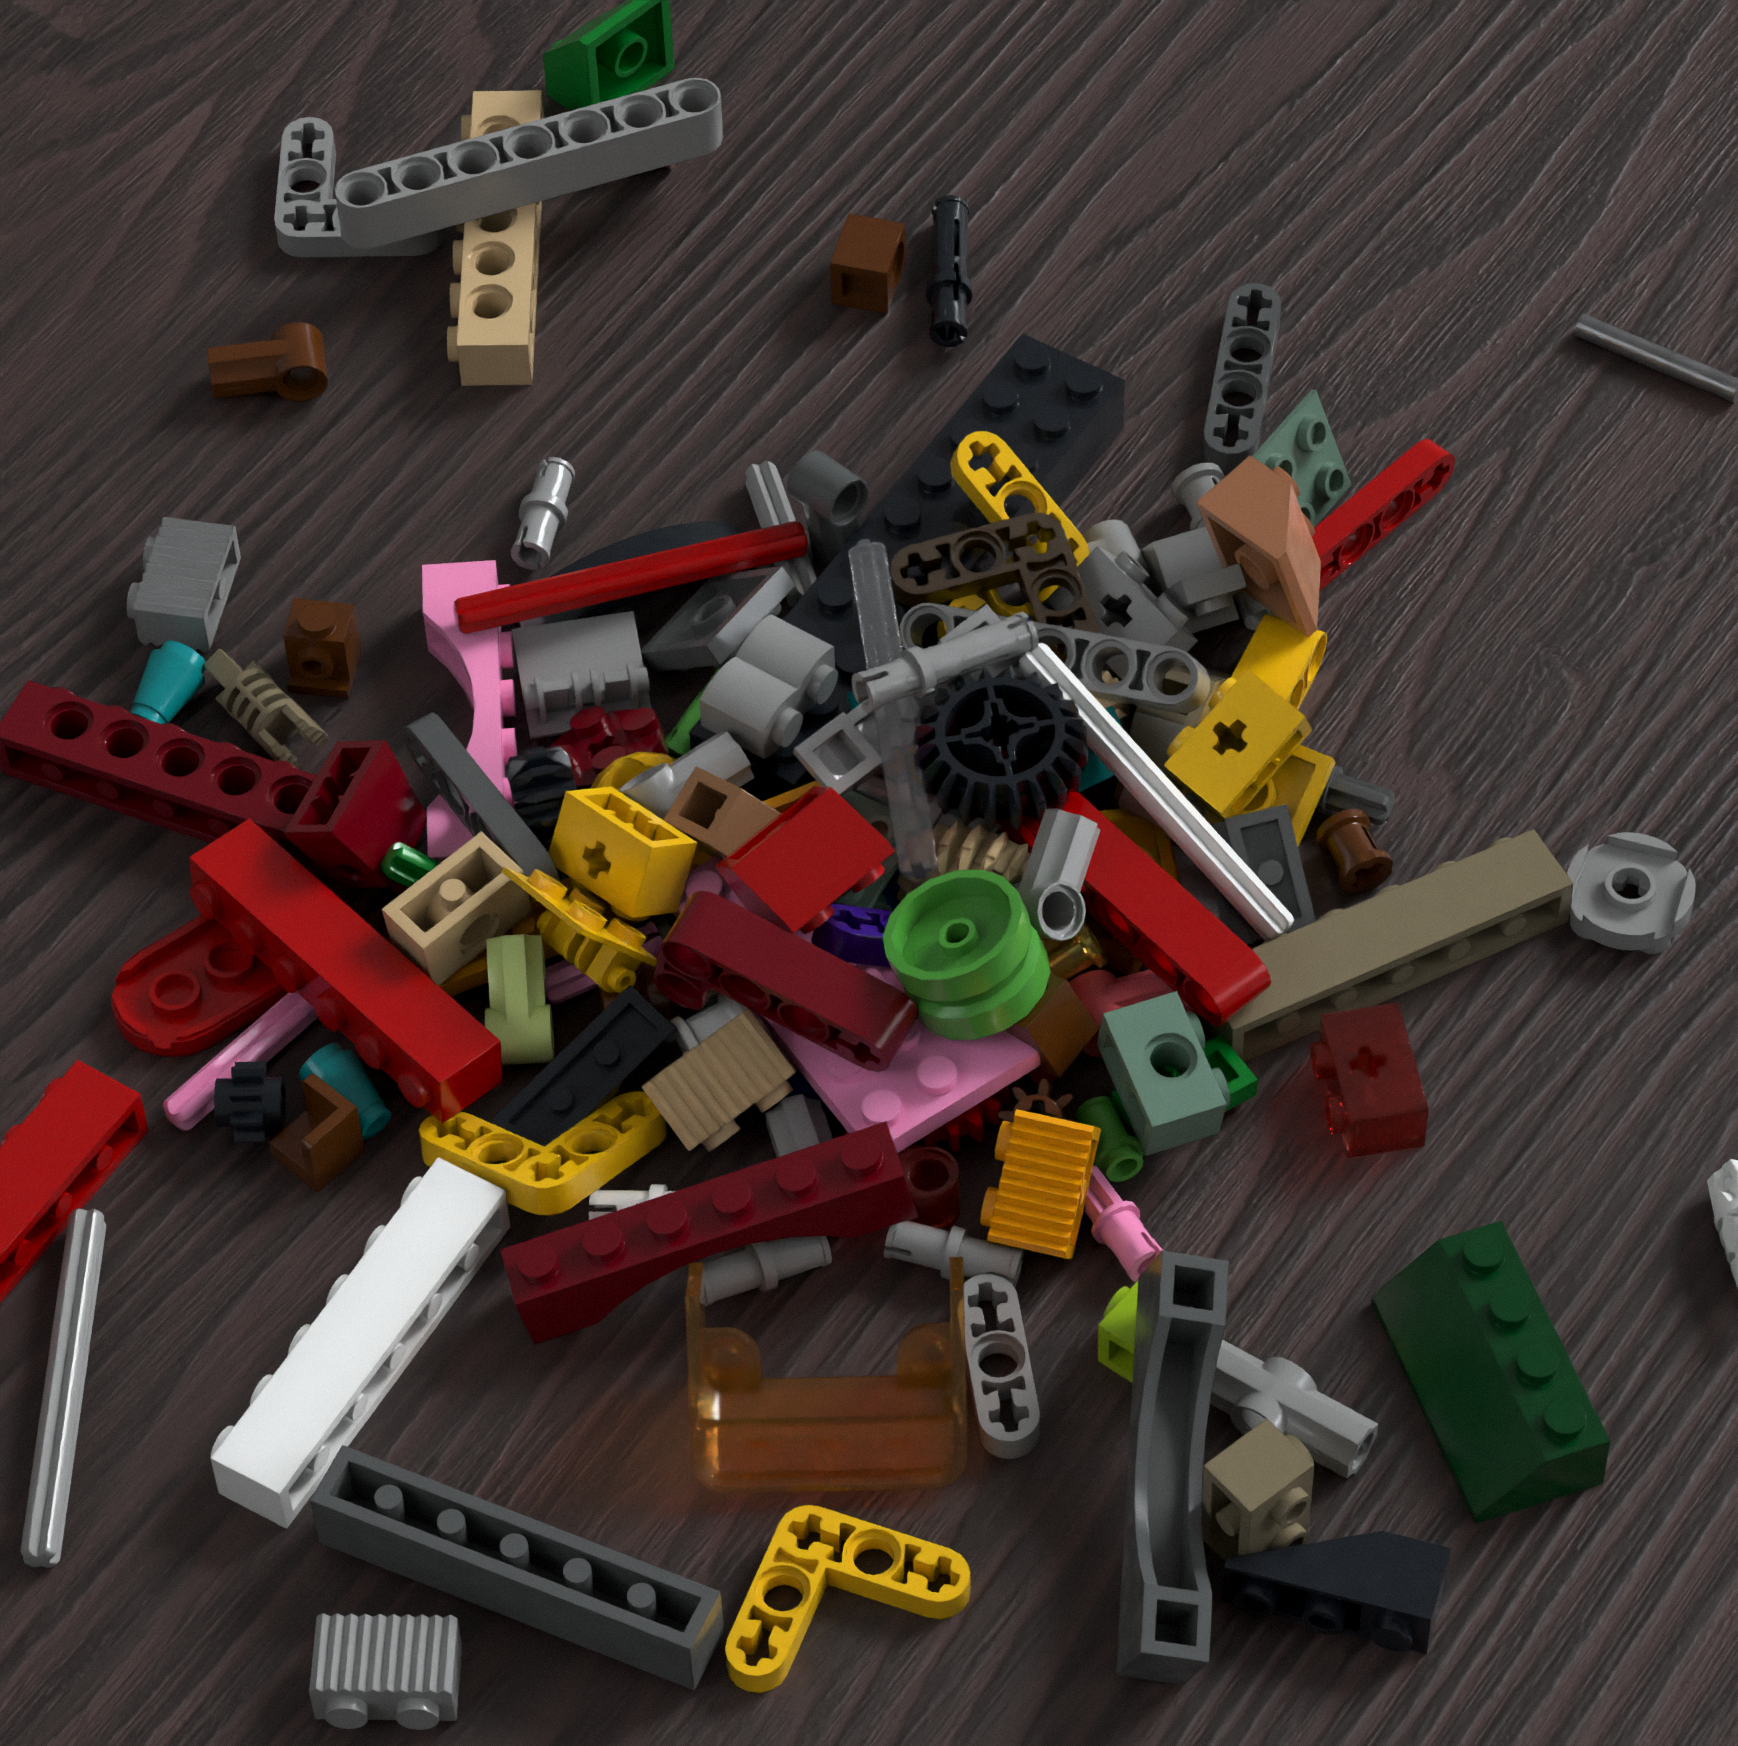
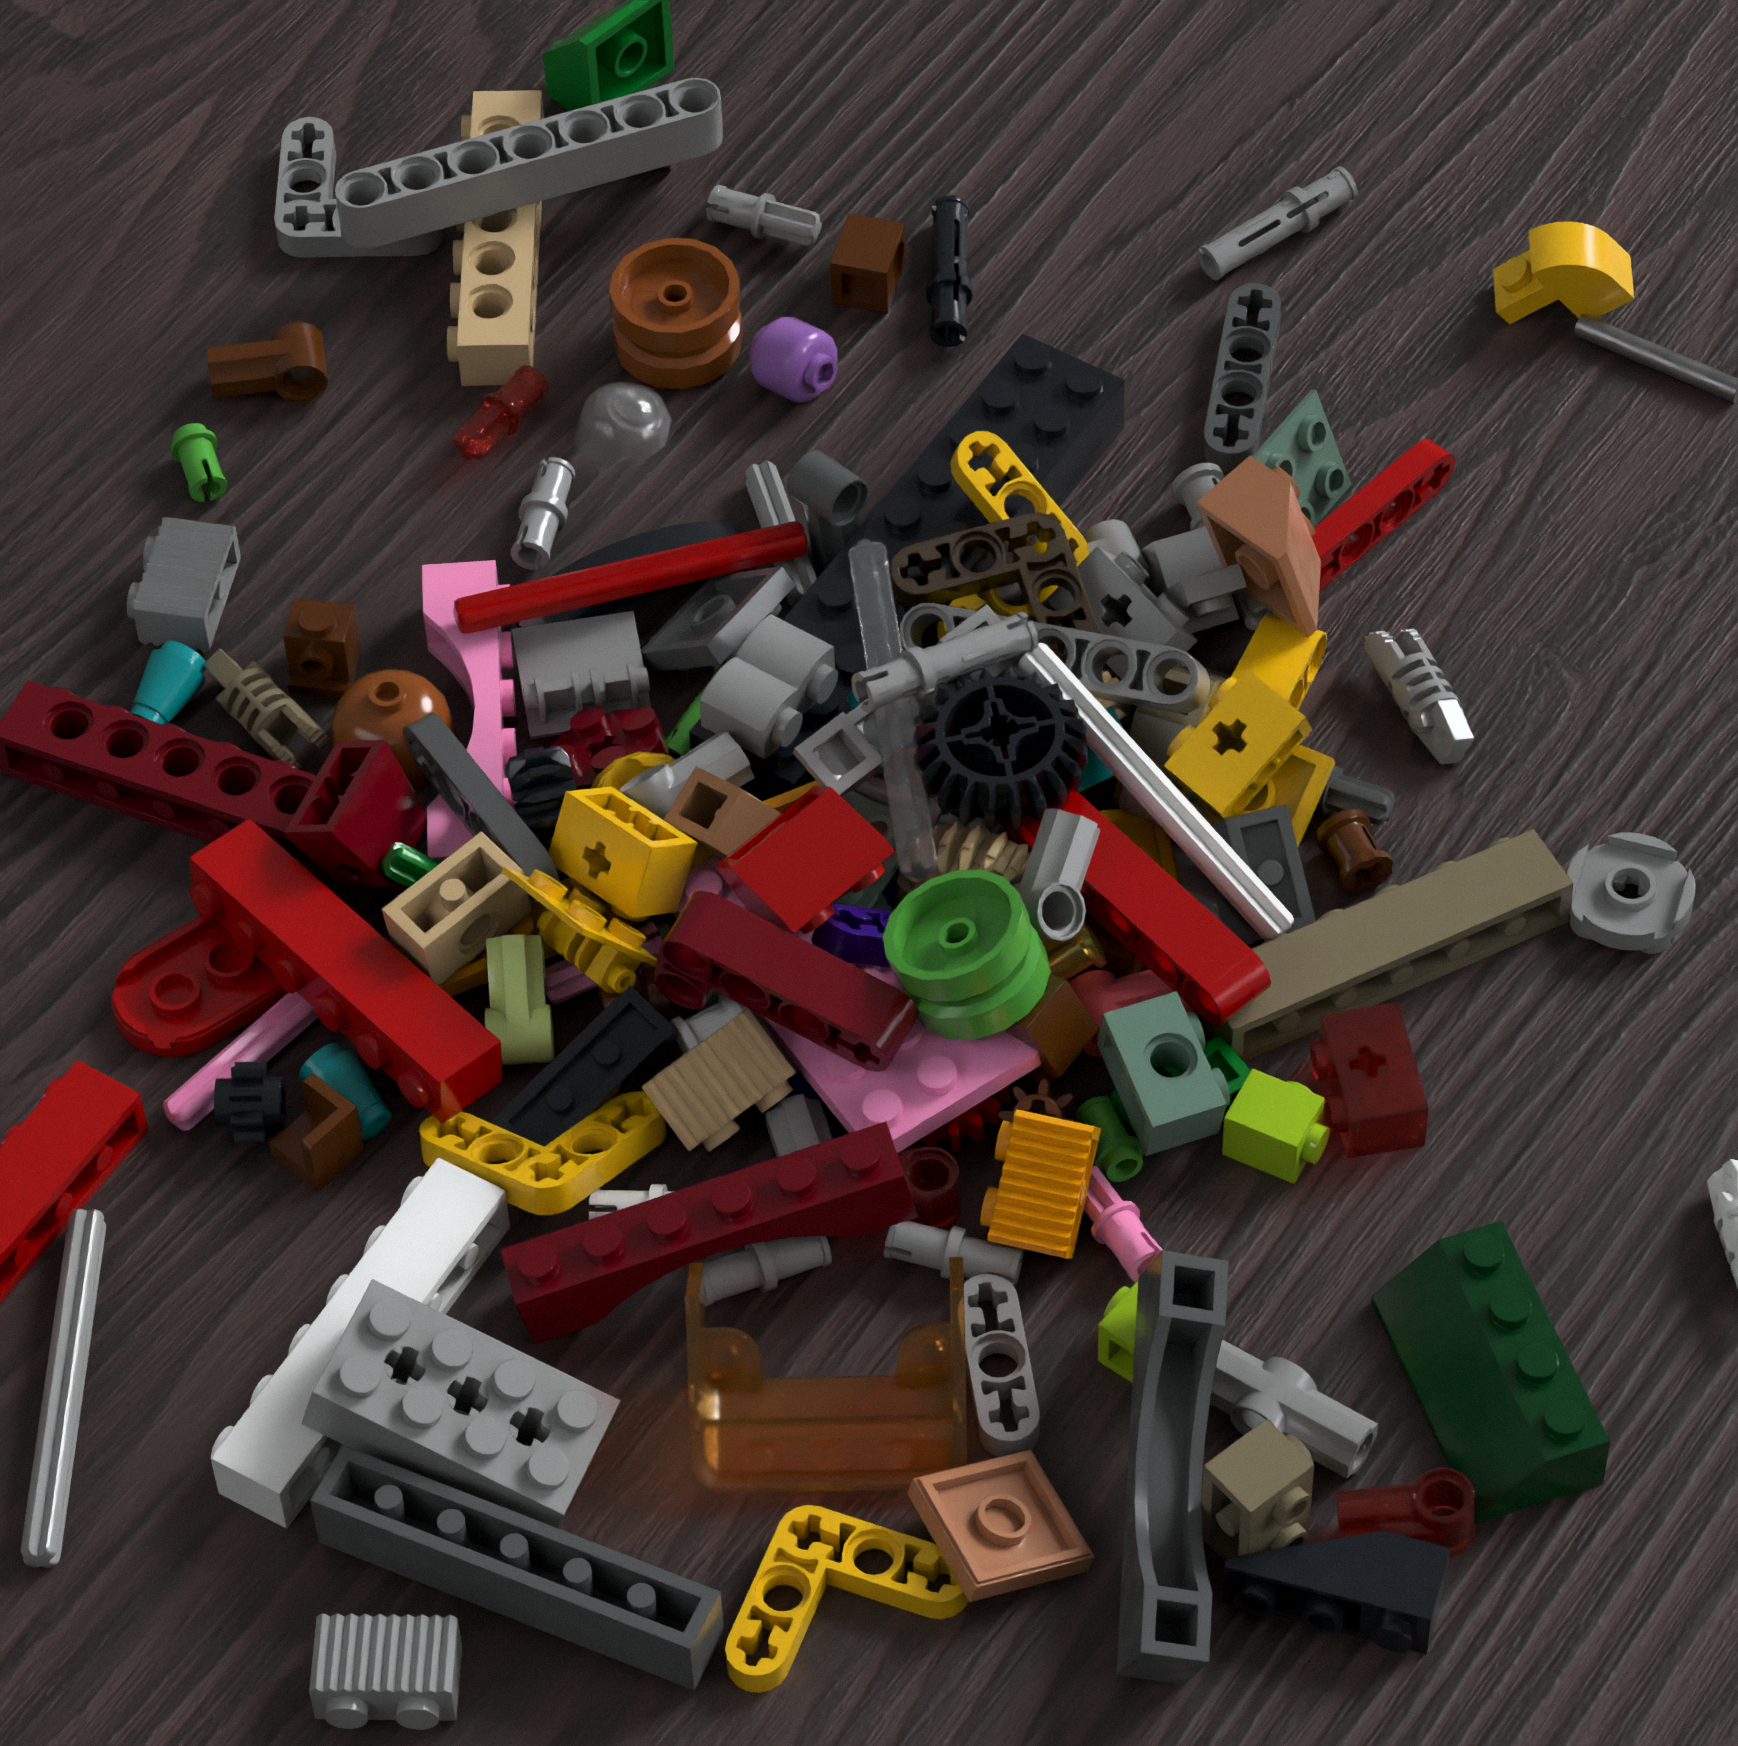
(195, 450): none -> bright green pin
(382, 706): none -> dark orange cylinder
(464, 1370): none -> light grey brick
(501, 413): none -> clear red axle
(622, 424): none -> clear hair
(676, 313): none -> dark orange wheel
(763, 216): none -> light grey axle
(793, 359): none -> medium lavender head
(1000, 1525): none -> nougat plate
(1275, 1126): none -> lime brick
(1329, 192): none -> light grey pin
(1407, 1509): none -> clear red piece
(1421, 693): none -> light grey hinge
(1566, 264): none -> yellow brick

